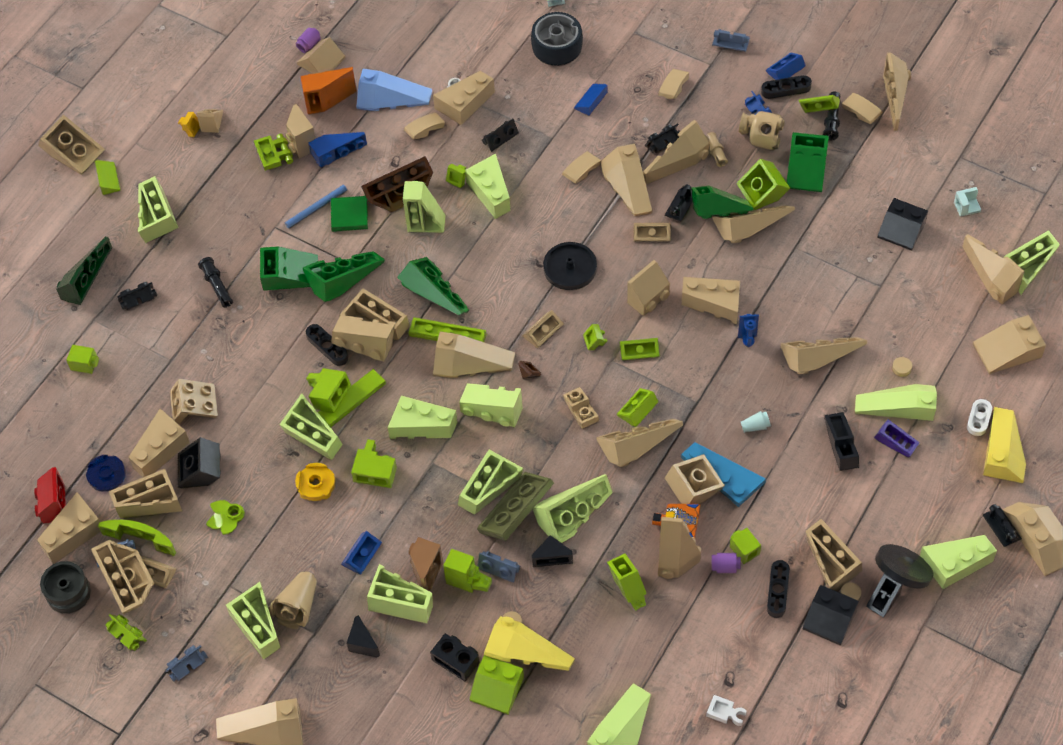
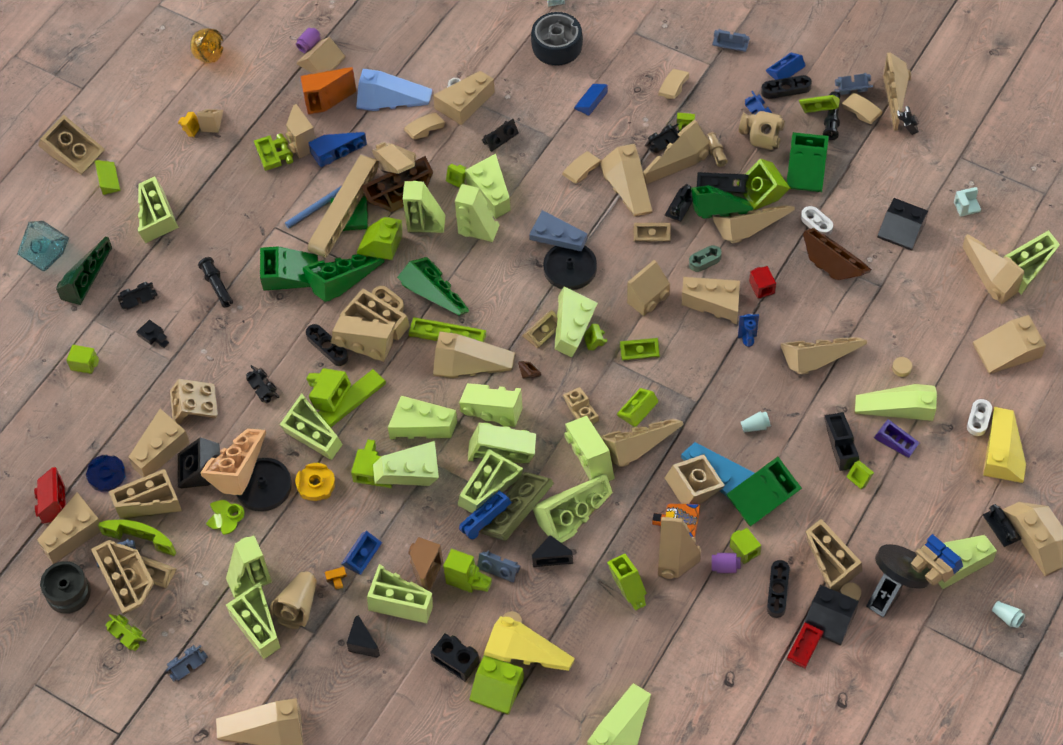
(42, 244): none -> clear light blue slope
(152, 333): none -> black plate
(206, 45): none -> clear yellow cylinder
(235, 465): none -> light nougat wedge
(246, 567): none -> yellowish green wedge
(267, 388): none -> black hinge
(267, 487): none -> black piece
(336, 575): none -> light orange tile
(342, 206): none -> tan beam
(381, 238): none -> lime slope
(389, 297): none -> tan plate
(393, 158): none -> tan wedge
(408, 466): none -> yellowish green wedge
(473, 215): none -> yellowish green wedge
(484, 515): none -> blue plate
(509, 443): none -> yellowish green wedge
(556, 232): none -> sand blue wing
(573, 318): none -> yellowish green wedge
(589, 448): none -> yellowish green wedge
(684, 119): none -> lime tile
(705, 258): none -> sand green beam
(722, 710): white plate -> none
(723, 181): none -> black plate
(762, 282): none -> red brick
(764, 491): none -> green slope
(805, 645): none -> red plate
(818, 220): none -> white plate
(833, 257): none -> reddish brown wedge
(846, 85): none -> sand blue hinge
(860, 474): none -> lime tile
(910, 121): none -> black plate
(938, 559): none -> tan hips
(1010, 615): none -> light aqua cone

